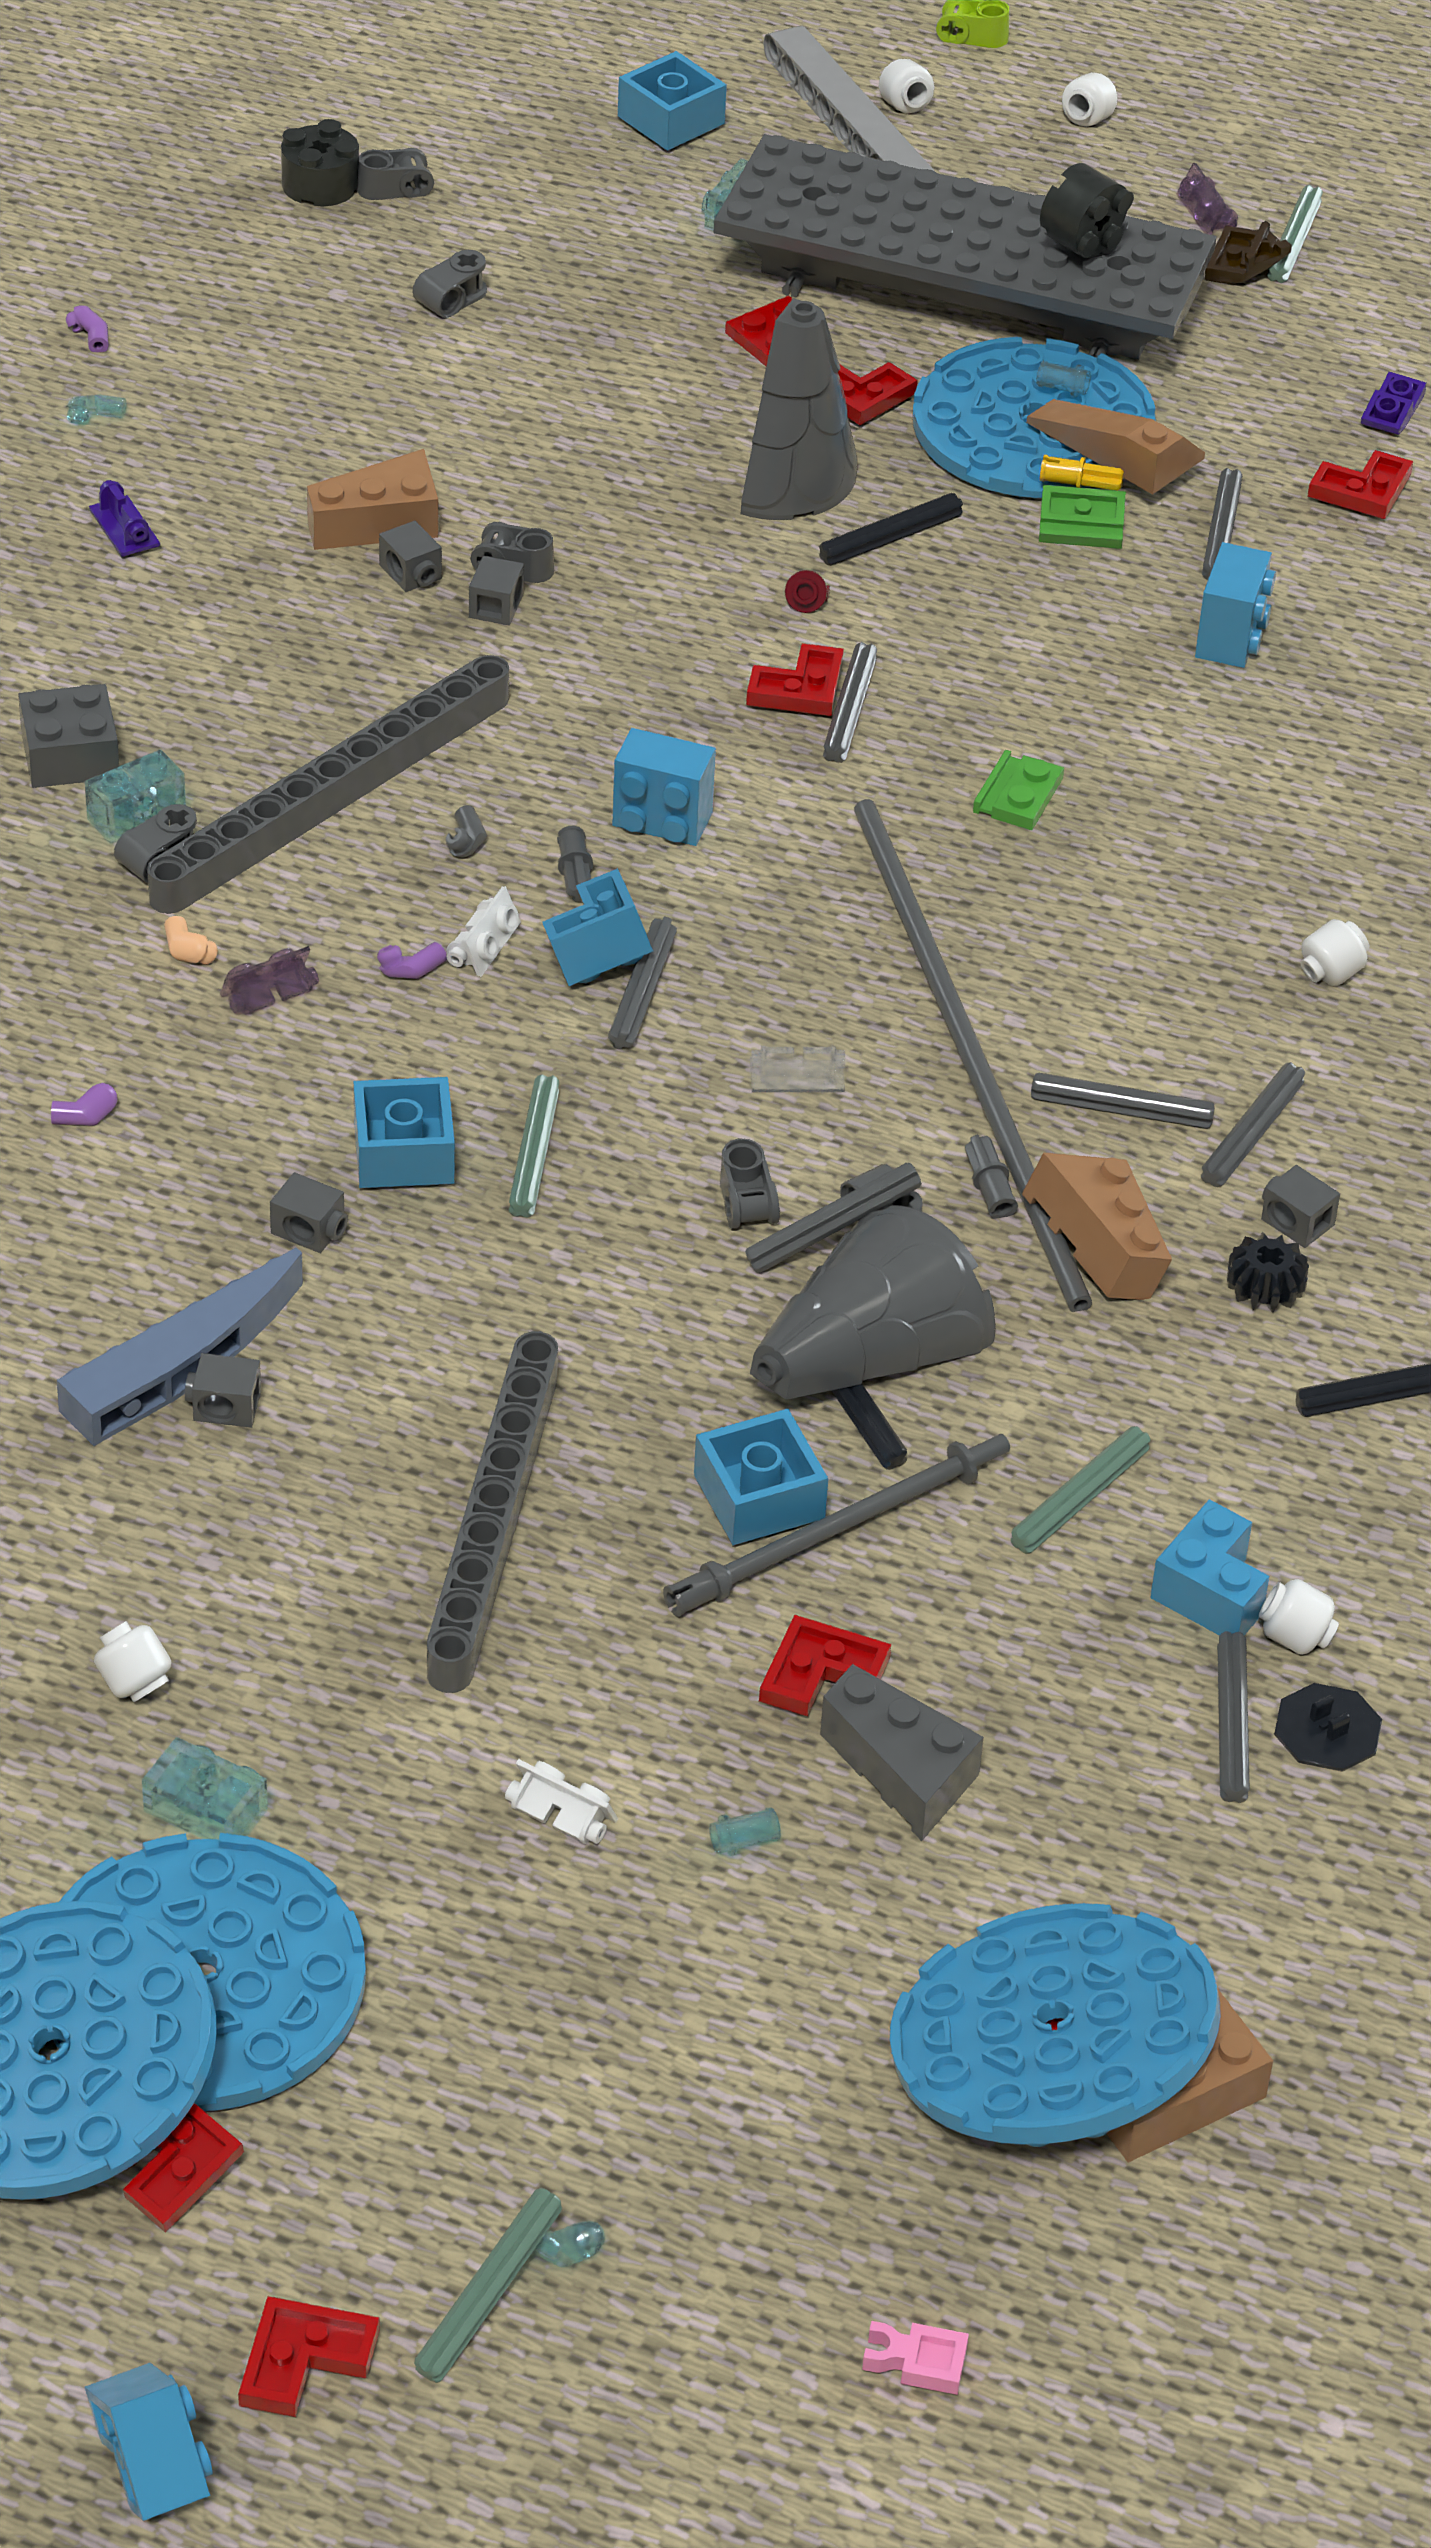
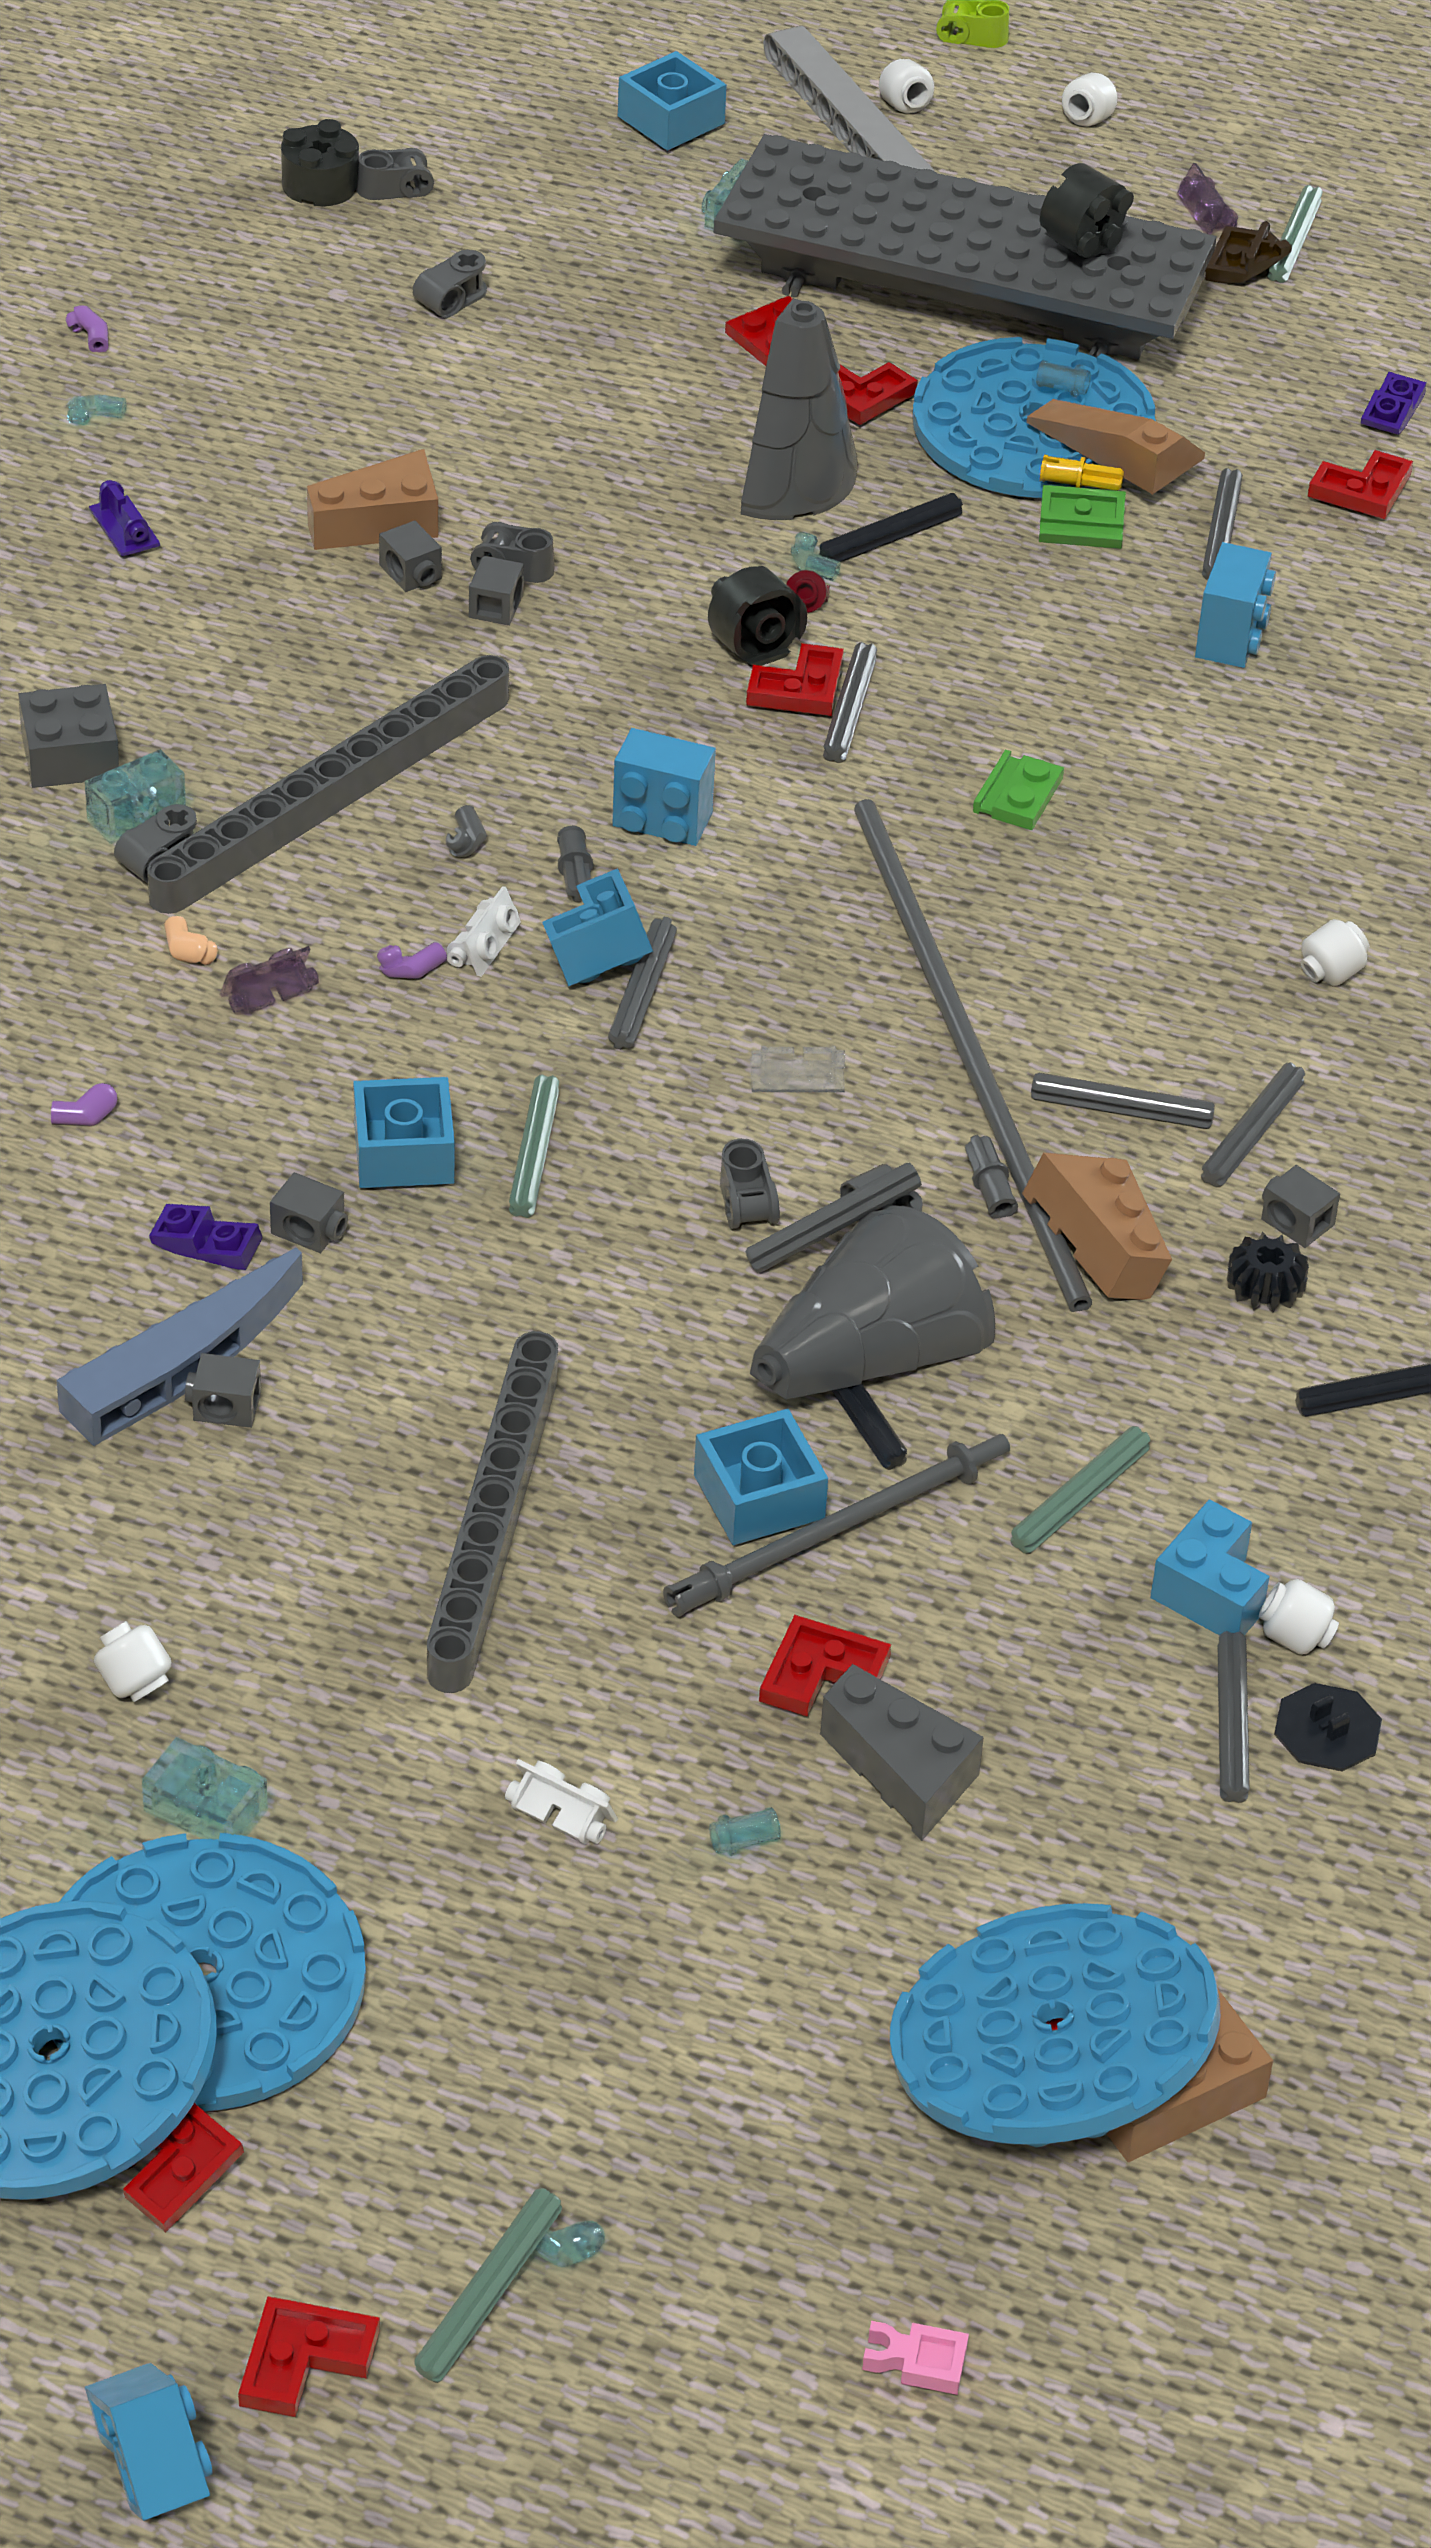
(195, 1234): none -> dark purple slope
(756, 615): none -> pearl dark grey brick
(808, 558): none -> clear light blue arm

